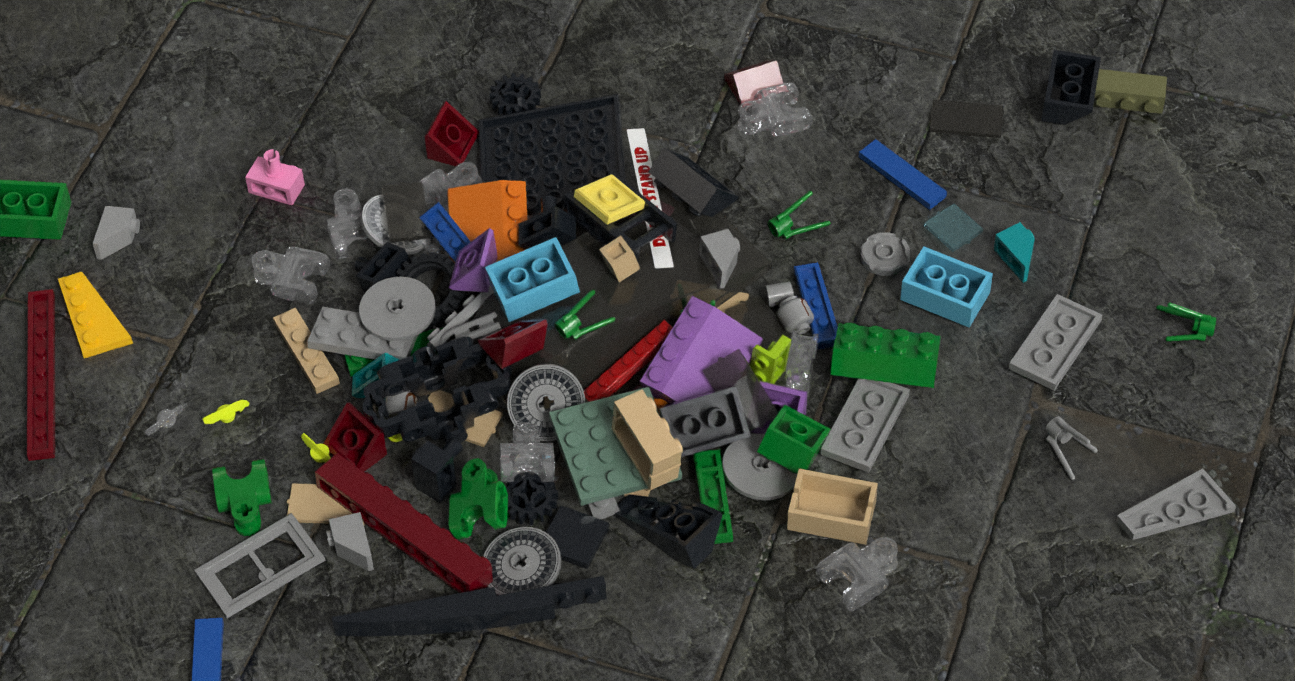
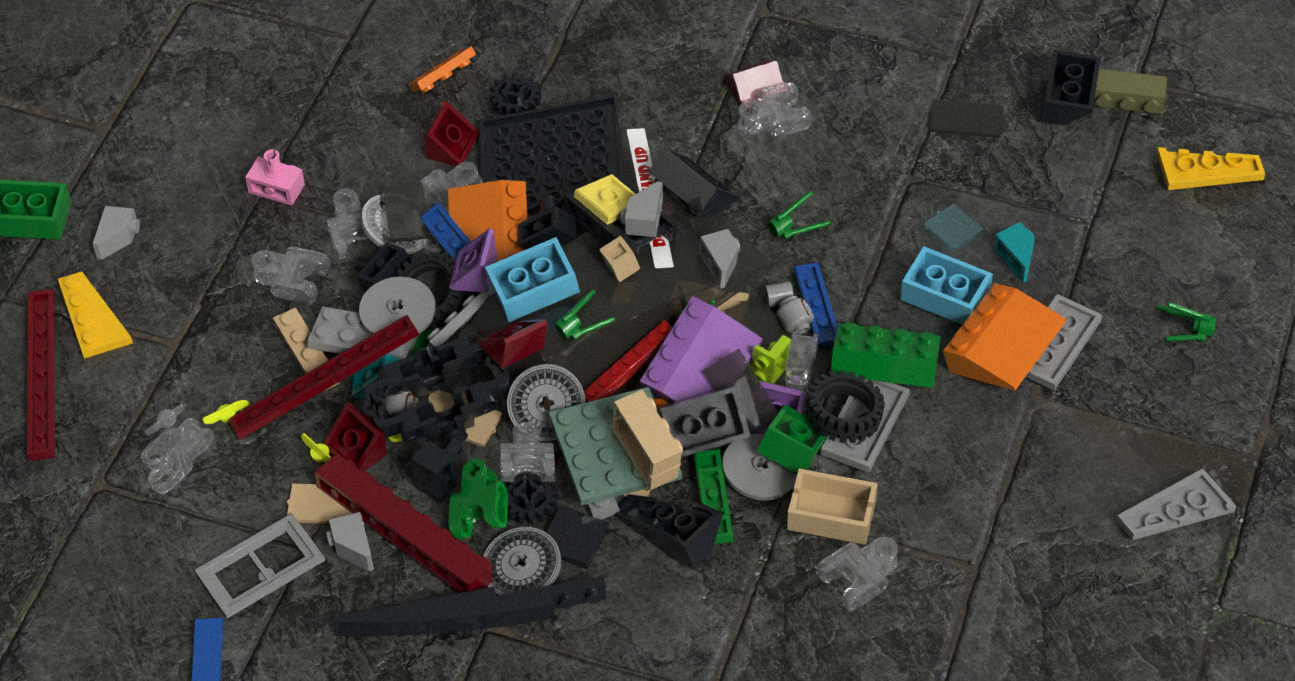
(176, 451): none -> clear piece
(243, 496): green piece -> none
(323, 377): none -> dark red tile
(442, 70): none -> orange plate
(486, 327): light grey piece -> none
(644, 211): none -> light grey slope
(837, 426): none -> black tyre
(885, 254): light grey tile -> none
(902, 174): blue tile -> none
(1002, 338): none -> orange slope
(1062, 432): light grey plant -> none
(1207, 169): none -> yellow wing

